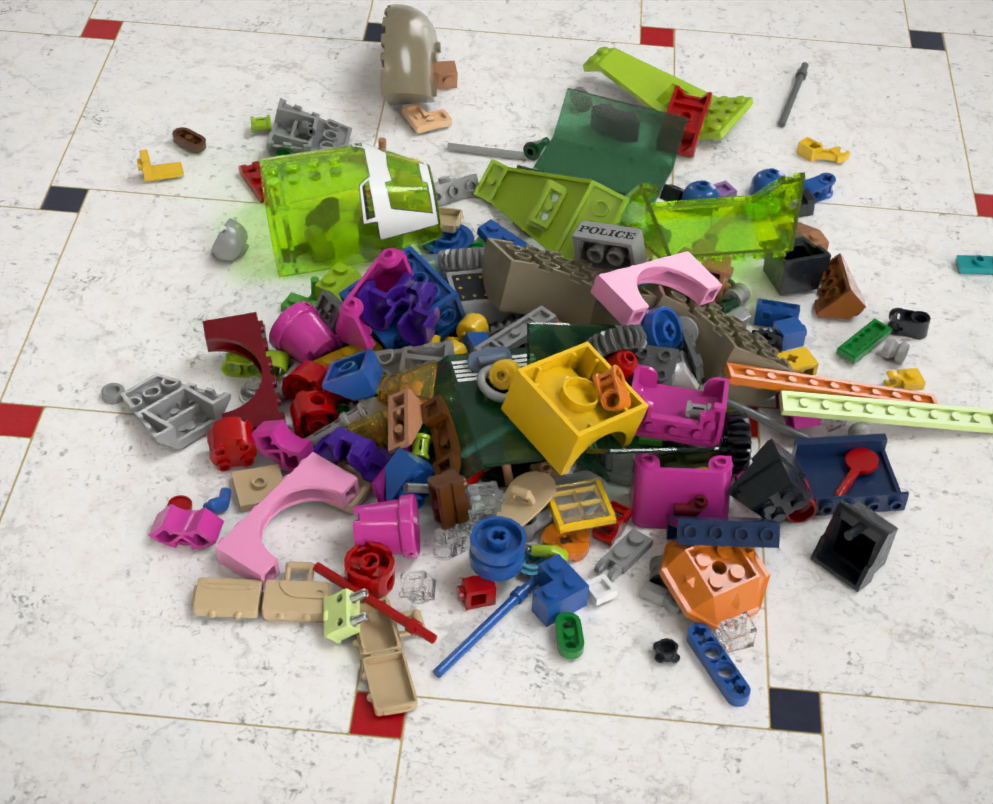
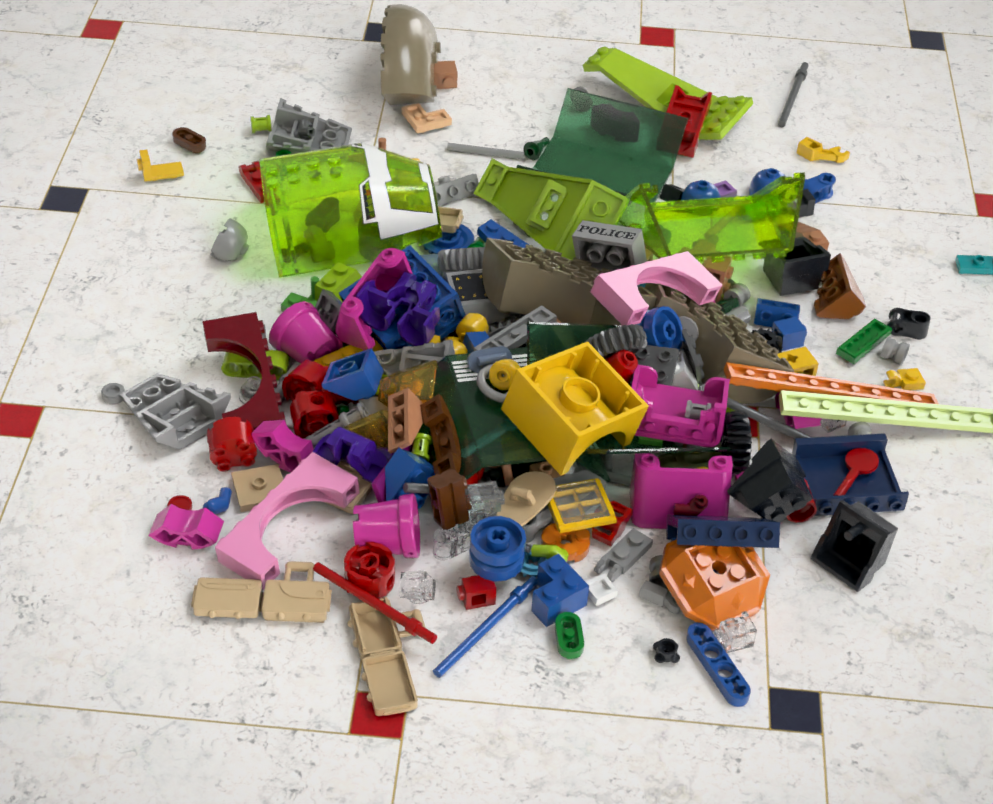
(343, 614): yellowish green piece -> none
(609, 387): orange piece -> none

